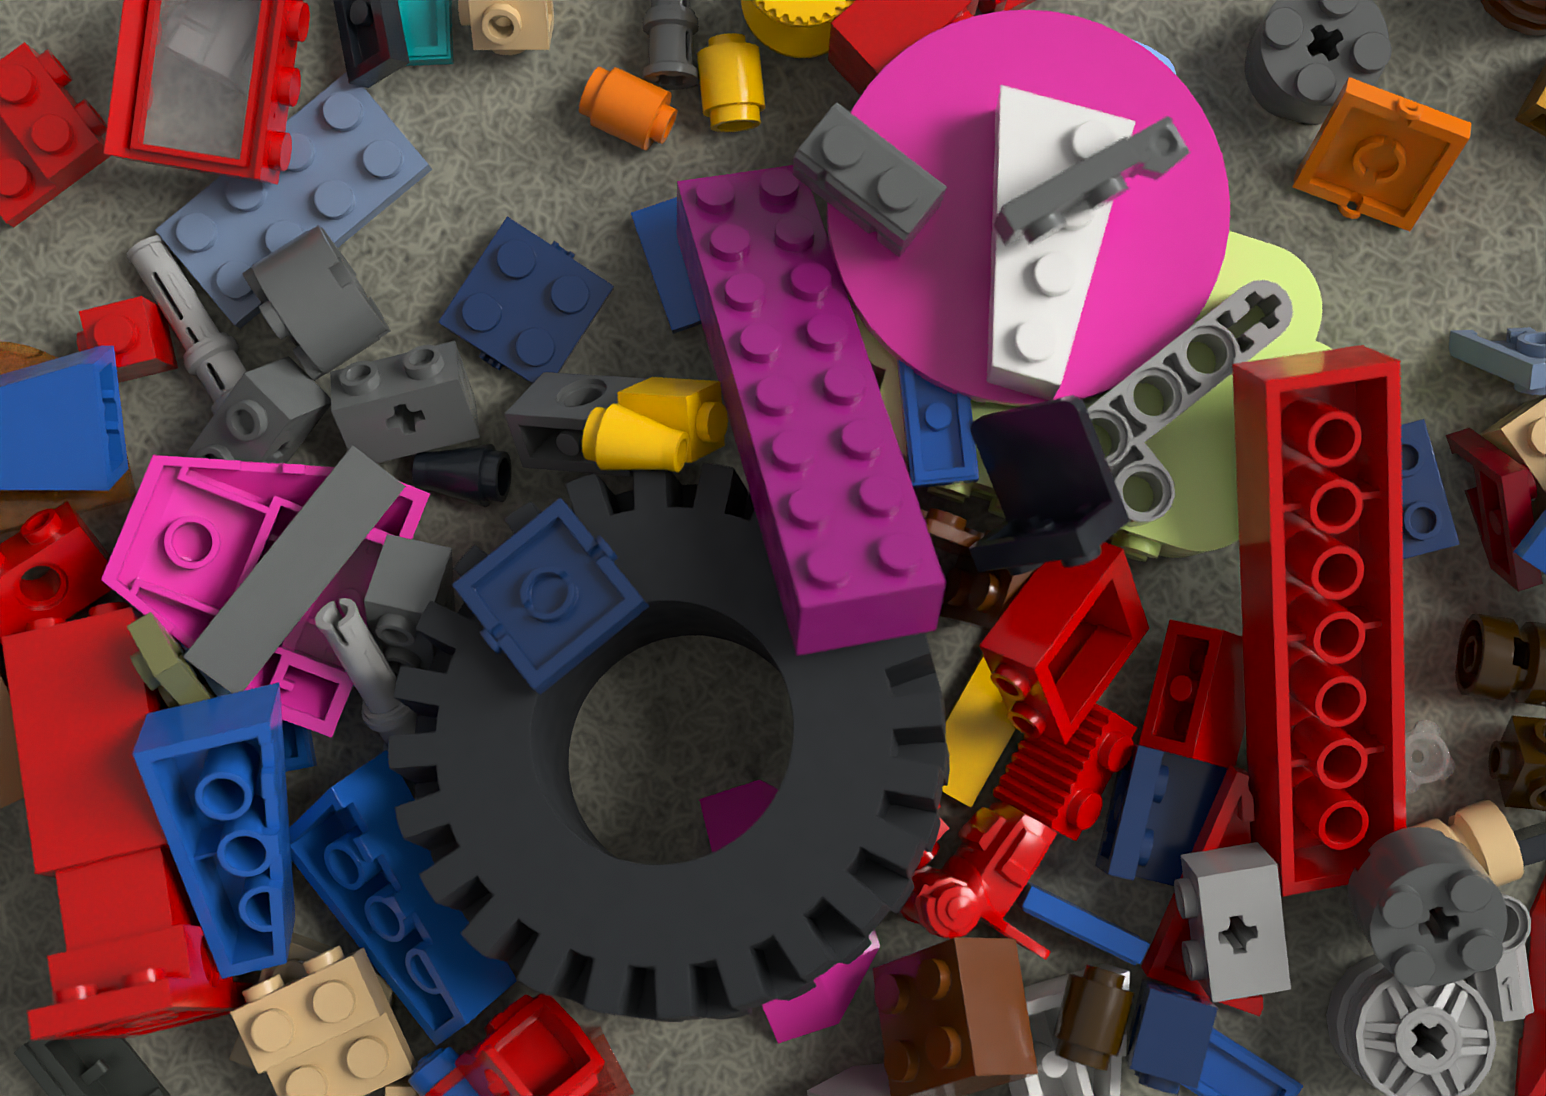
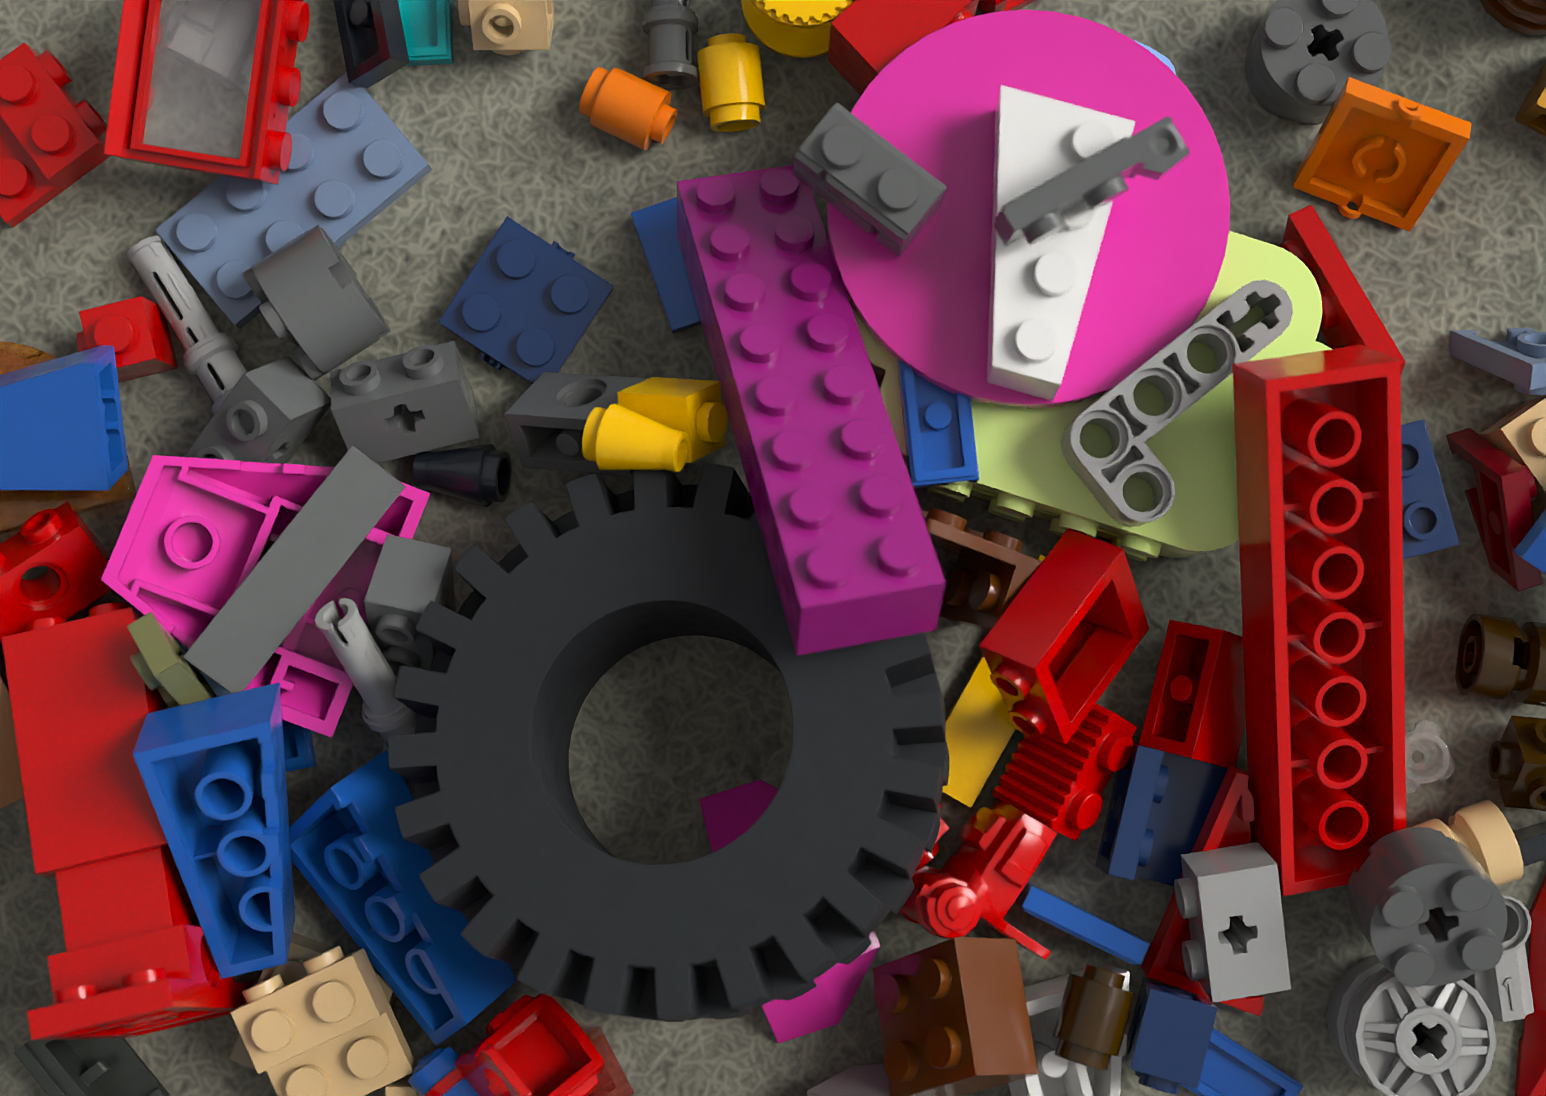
(550, 596): dark blue plate -> none
(1049, 486): black bracket -> none
(1346, 310): none -> red wing

